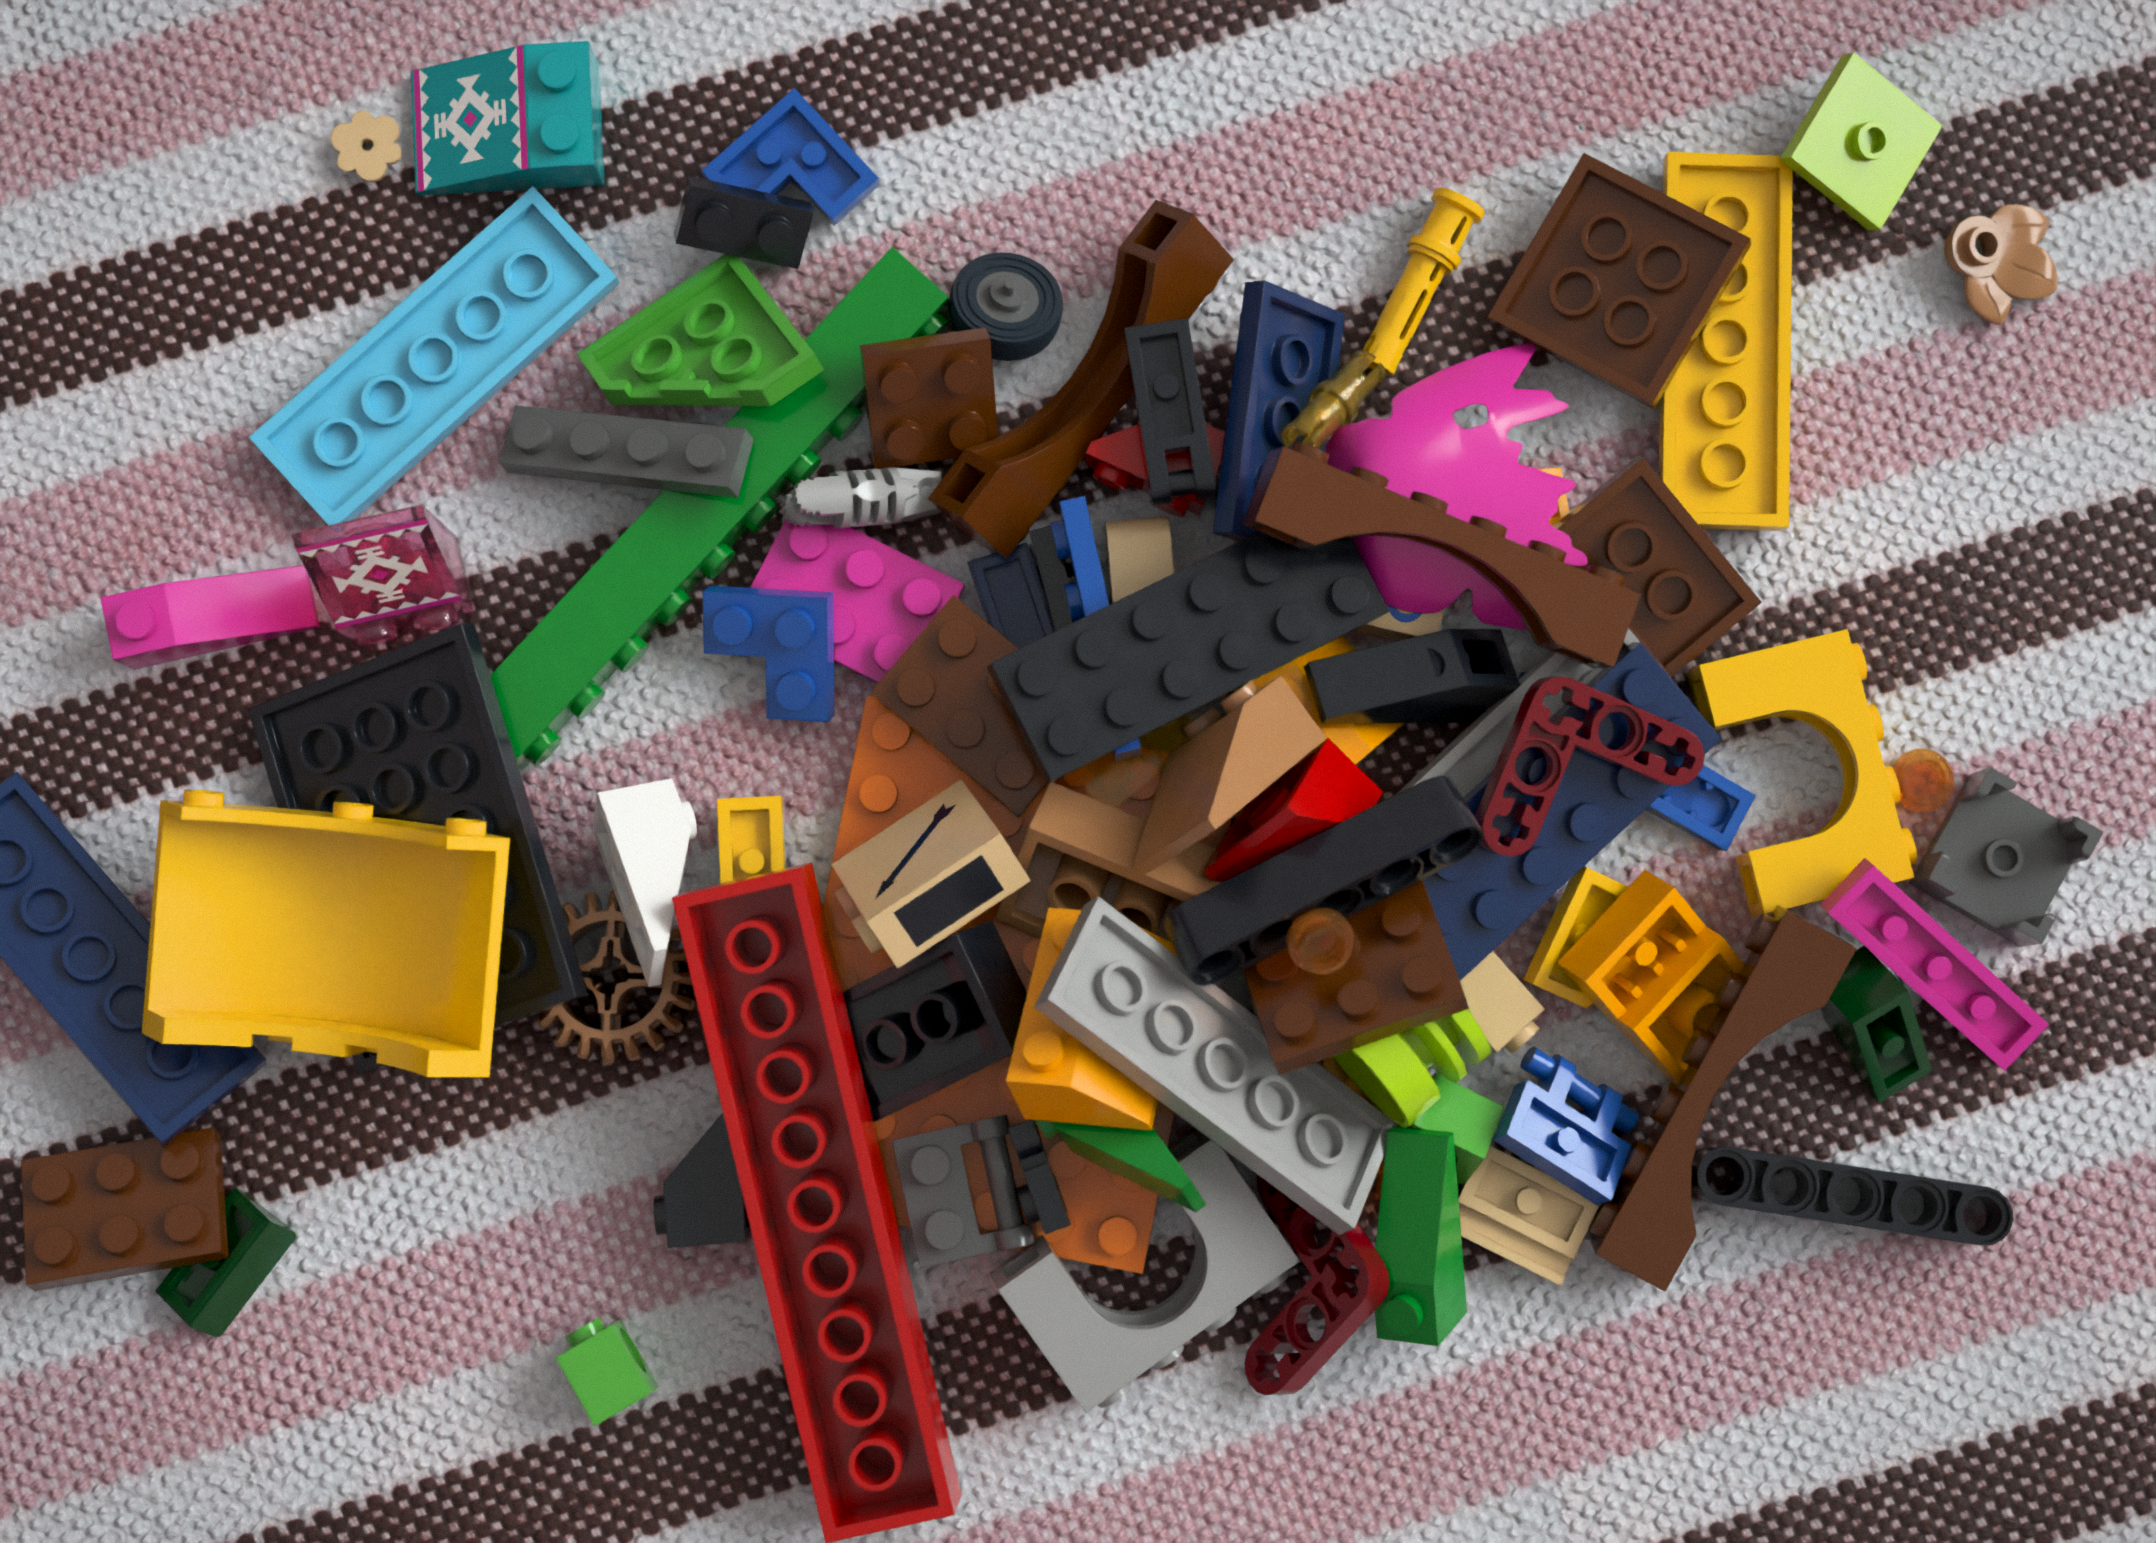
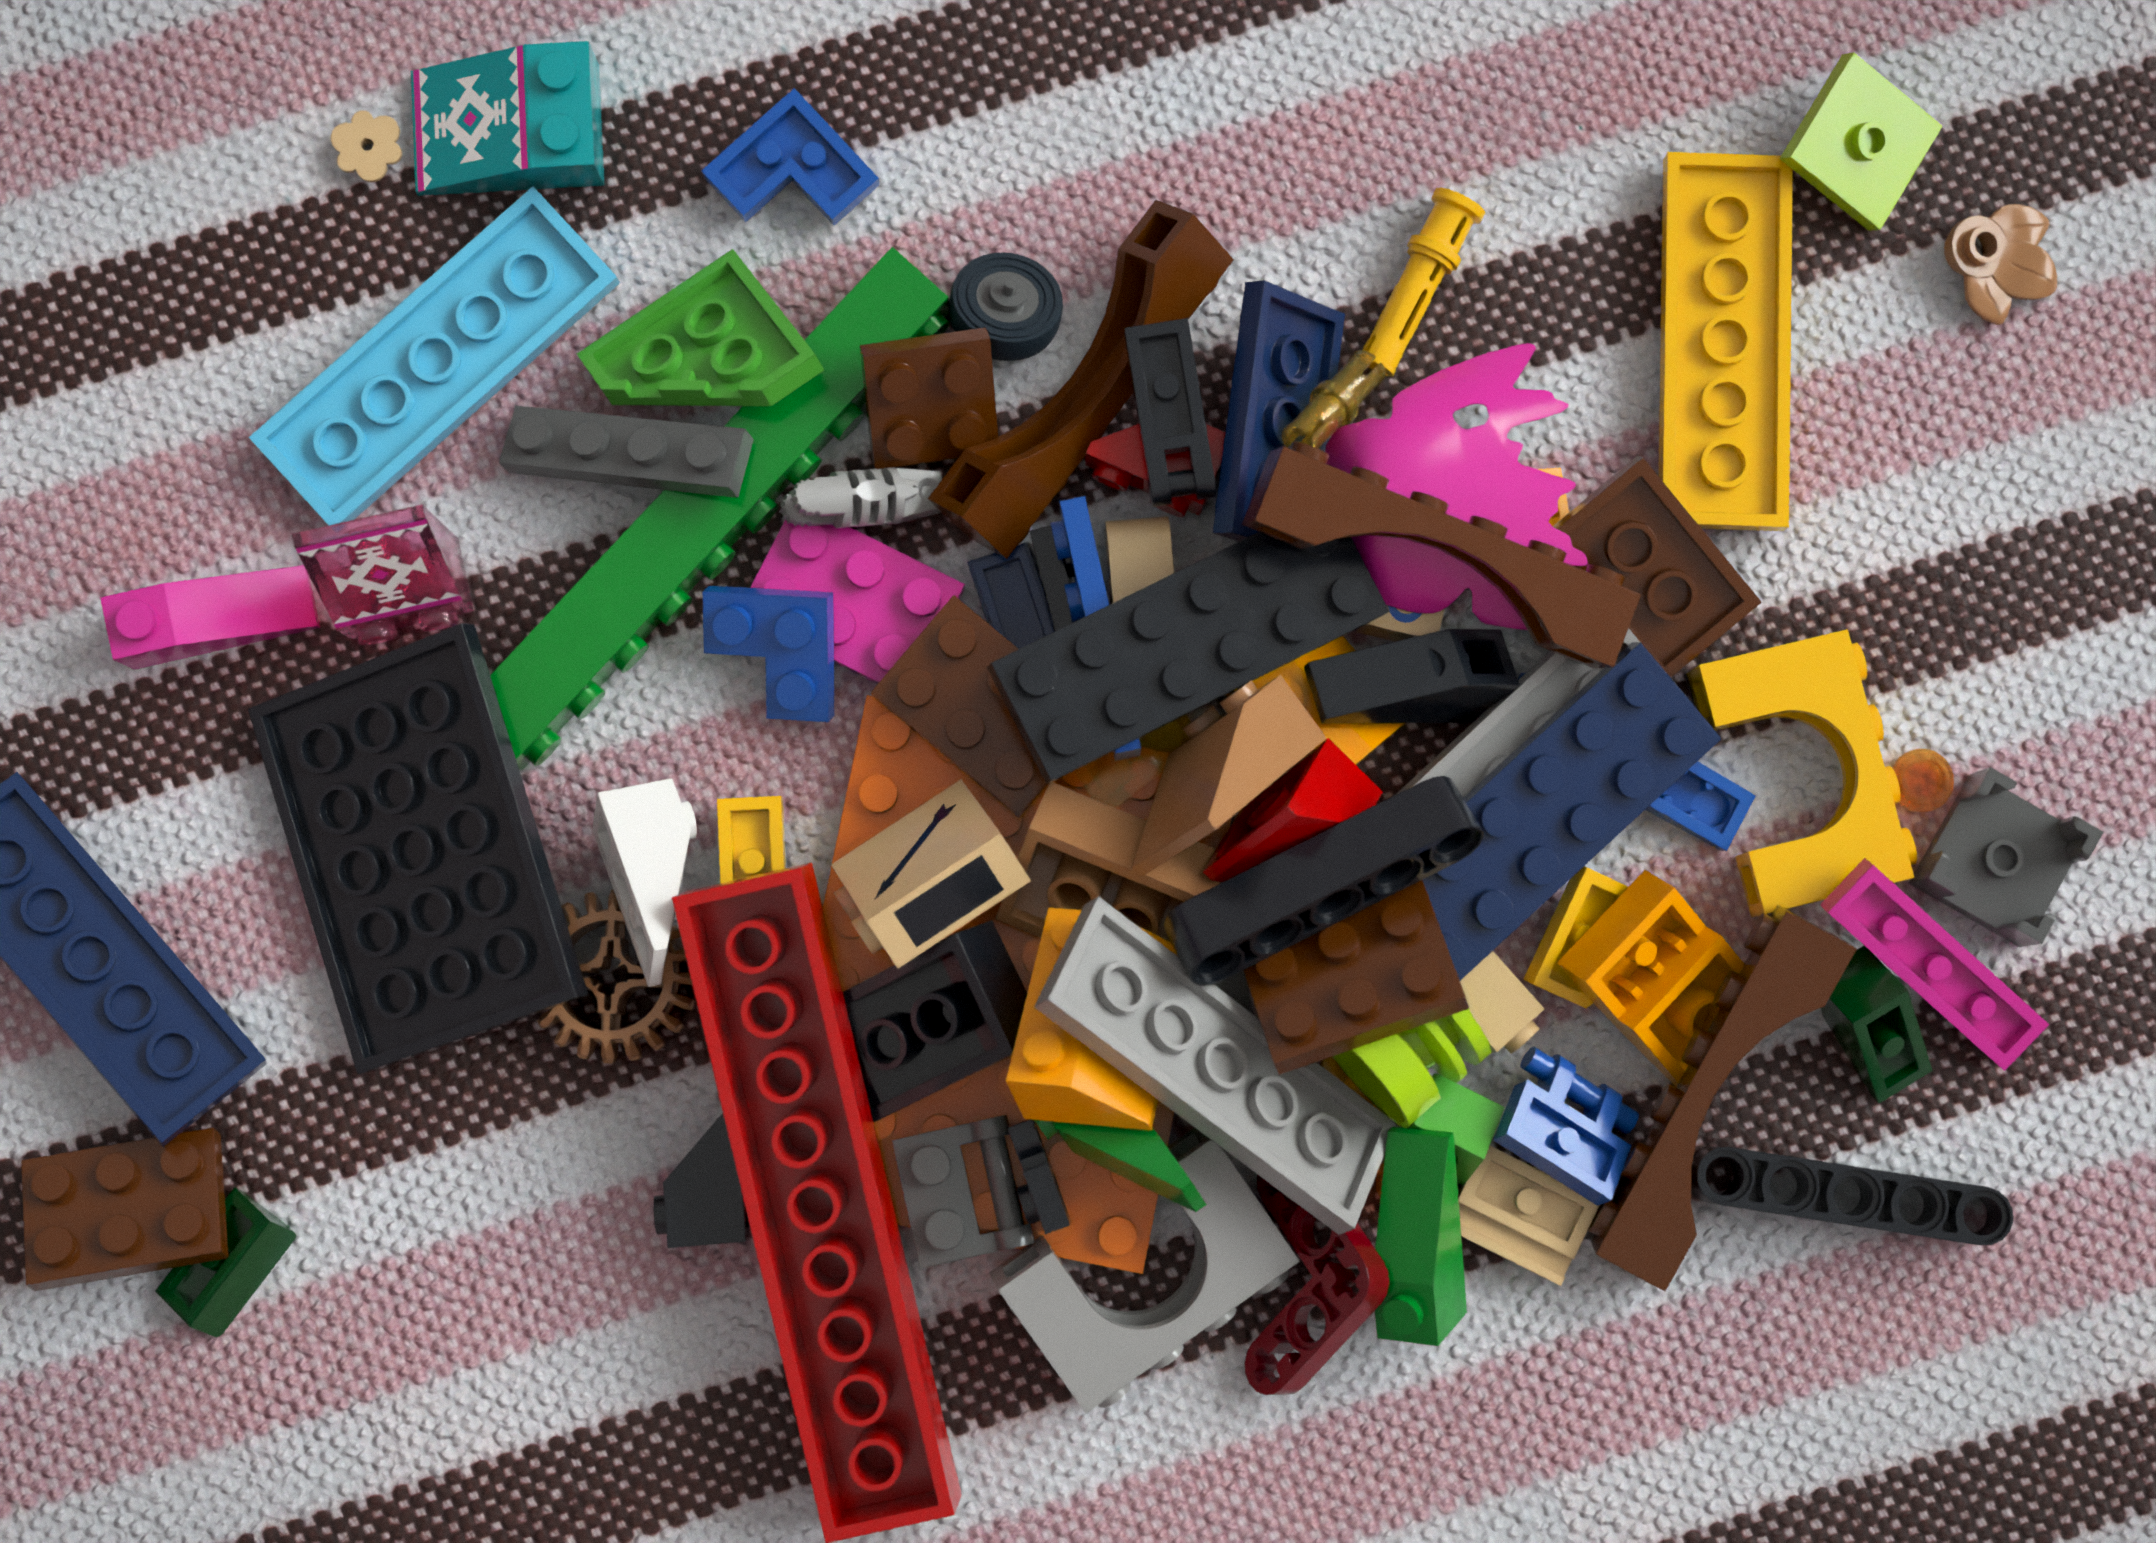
(326, 933): yellow panel -> none
(605, 1369): bright green brick -> none
(743, 222): black plate -> none
(1320, 941): clear orange plate -> none
(1557, 744): dark red beam -> none
(1619, 280): reddish brown plate -> none

